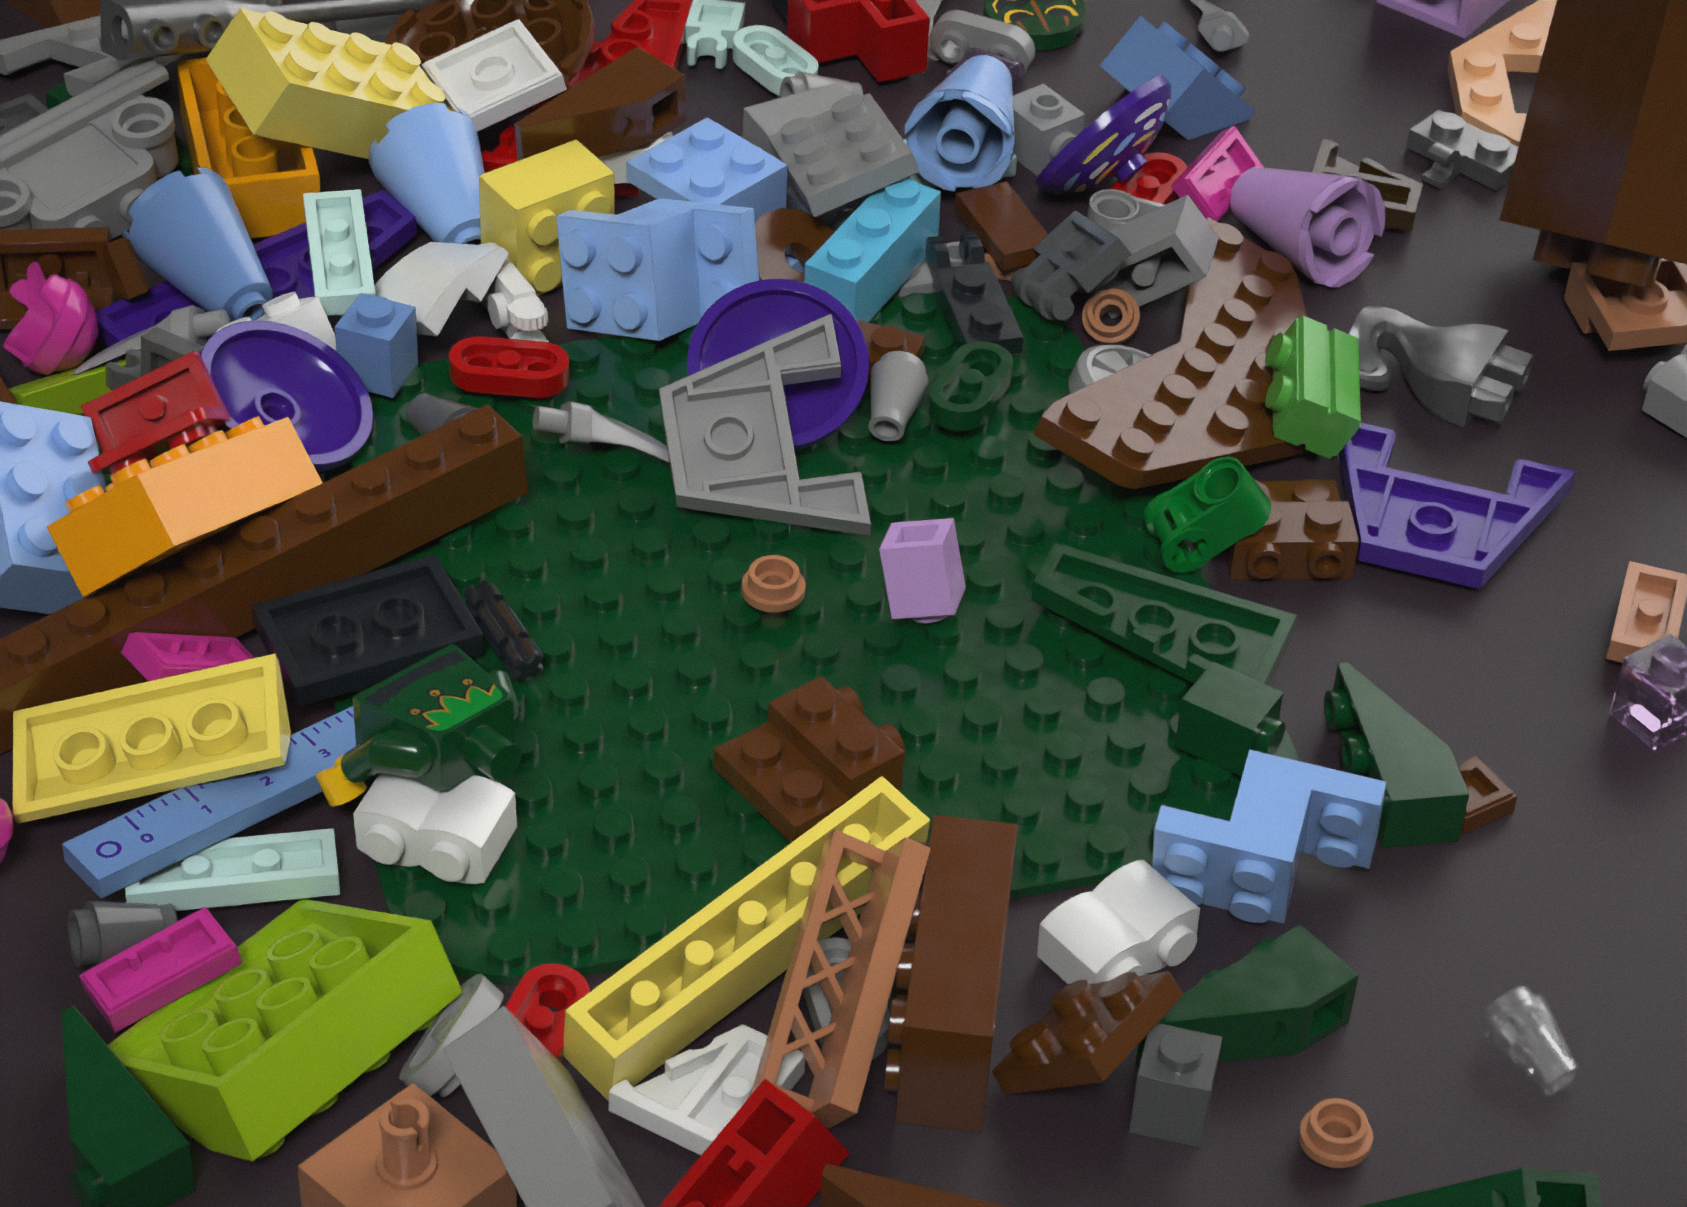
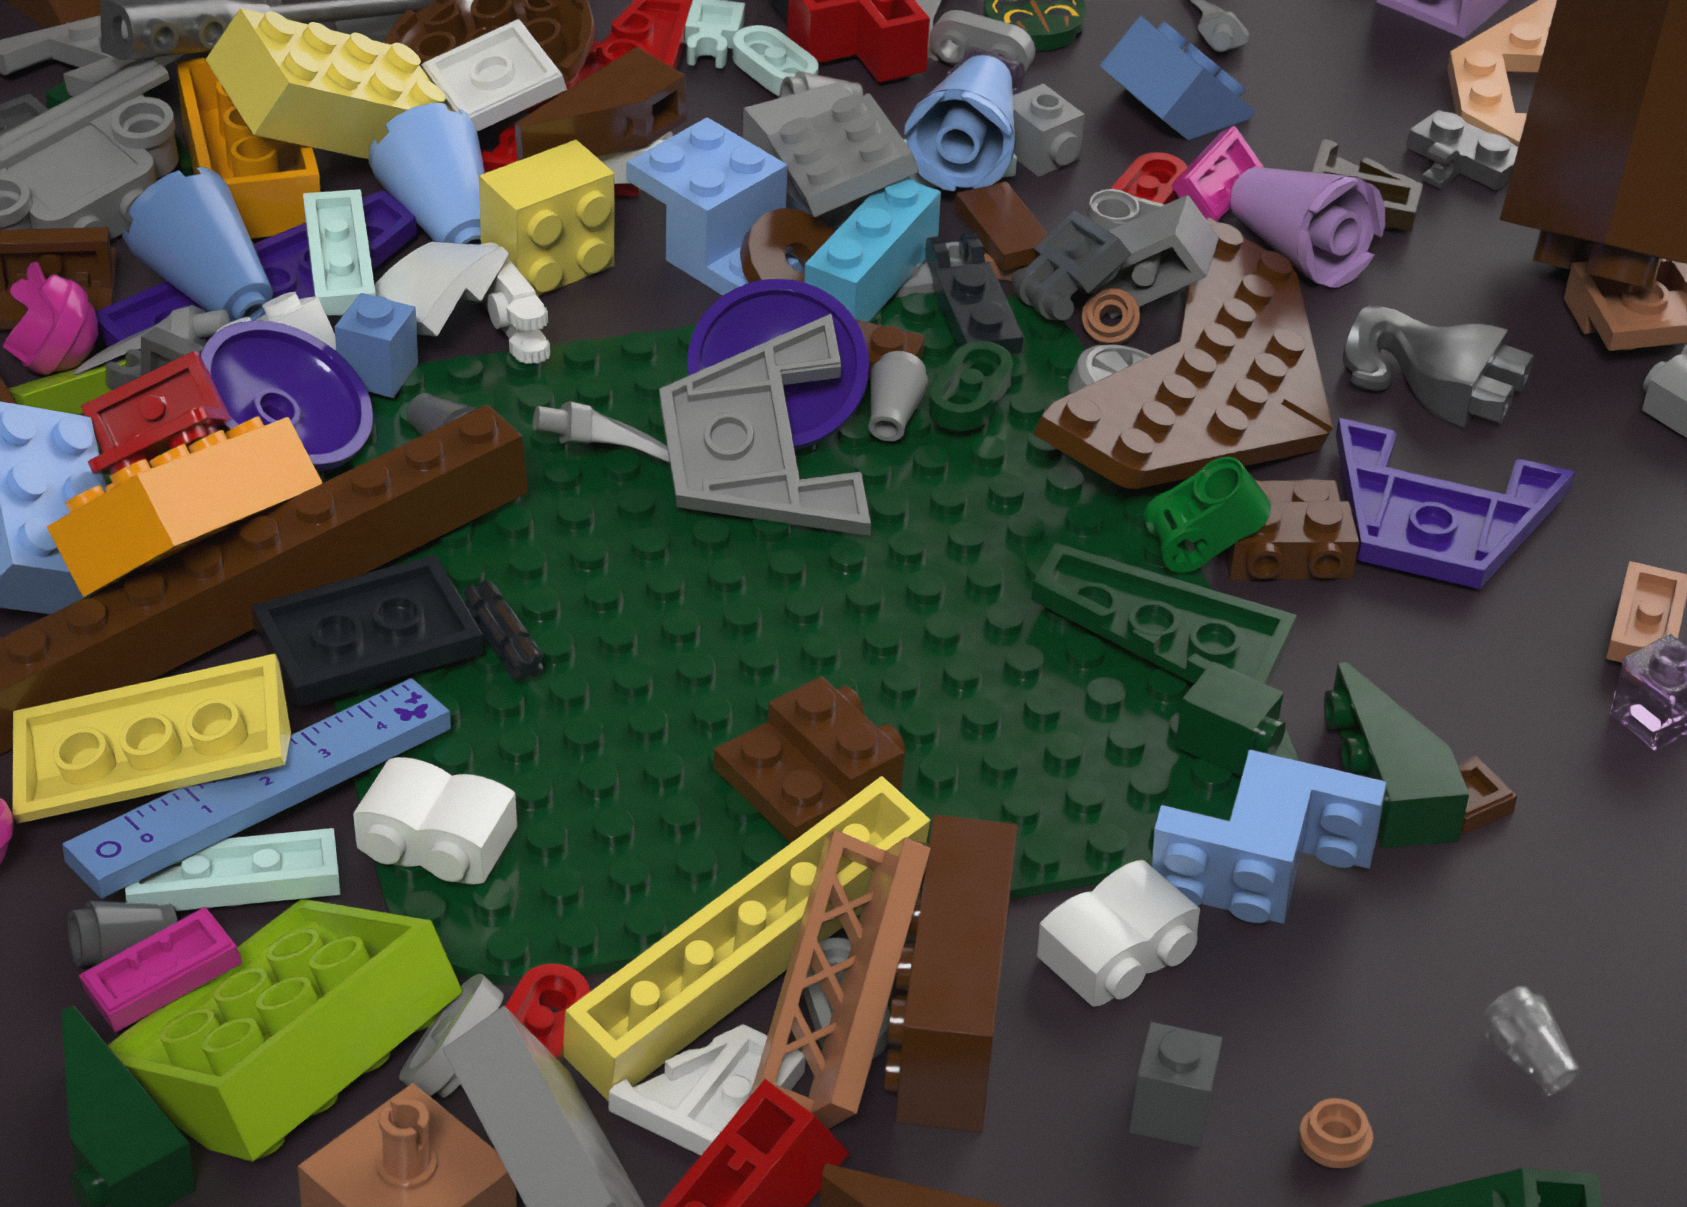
(124, 269): reddish brown tile -> none
(175, 654): dark pink plate -> none
(430, 725): dark green torso -> none
(509, 367): red plate -> none
(653, 265): light blue bracket -> none
(773, 584): nougat plate -> none
(922, 569): lavender brick -> none
(1086, 1032): reddish brown plate -> none
(1110, 143): dark purple dish -> none
(1269, 1001): dark green slope -> none
(1314, 386): bright green brick -> none

